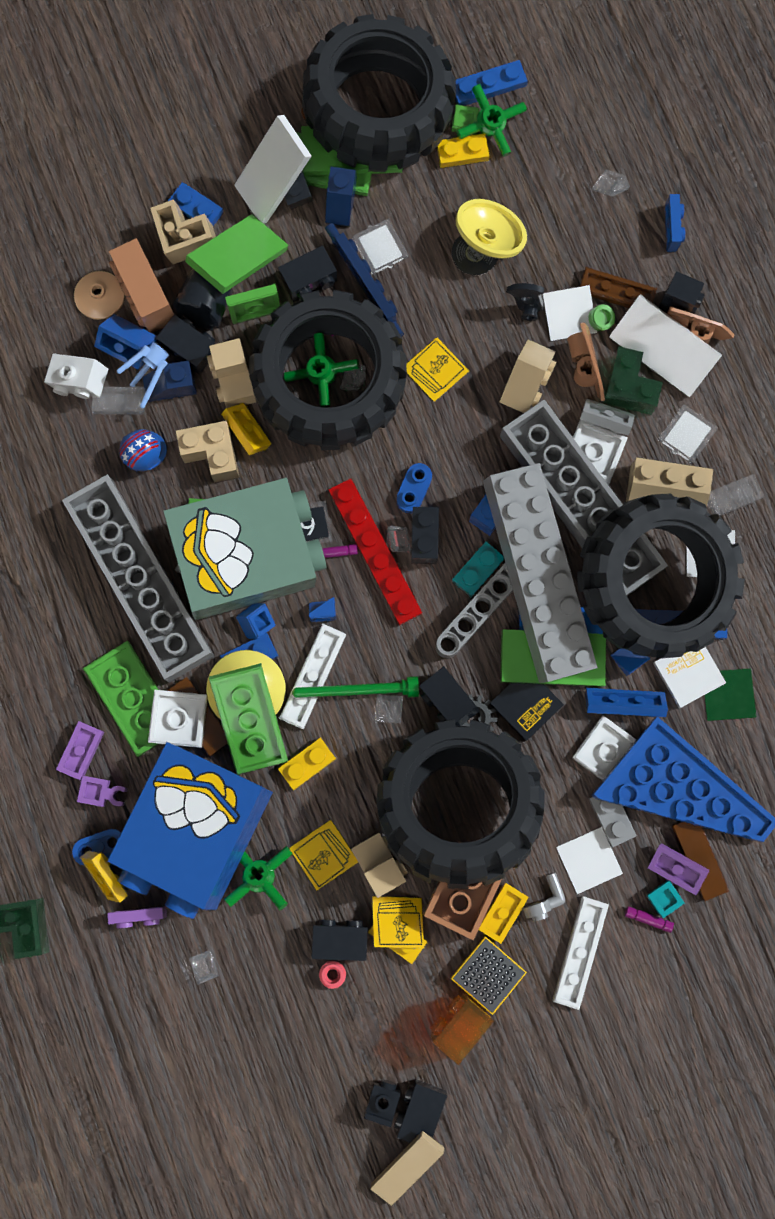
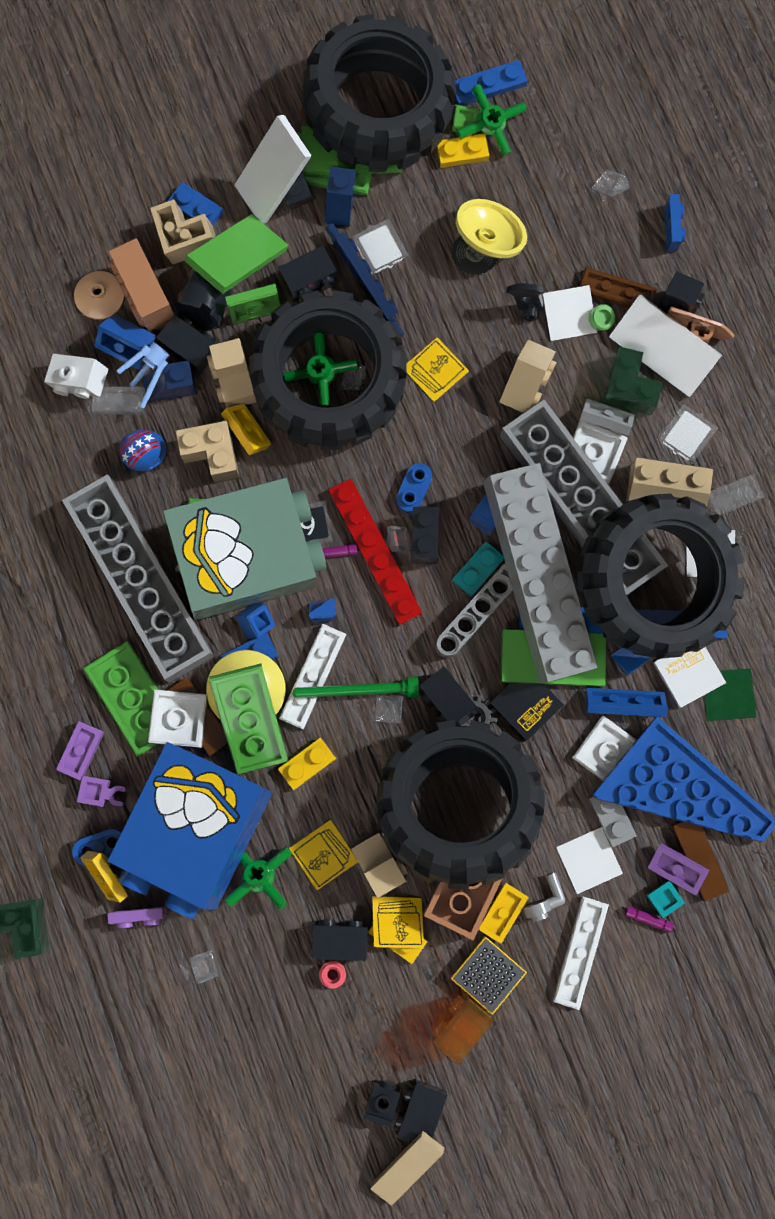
(583, 352): nougat panel -> none

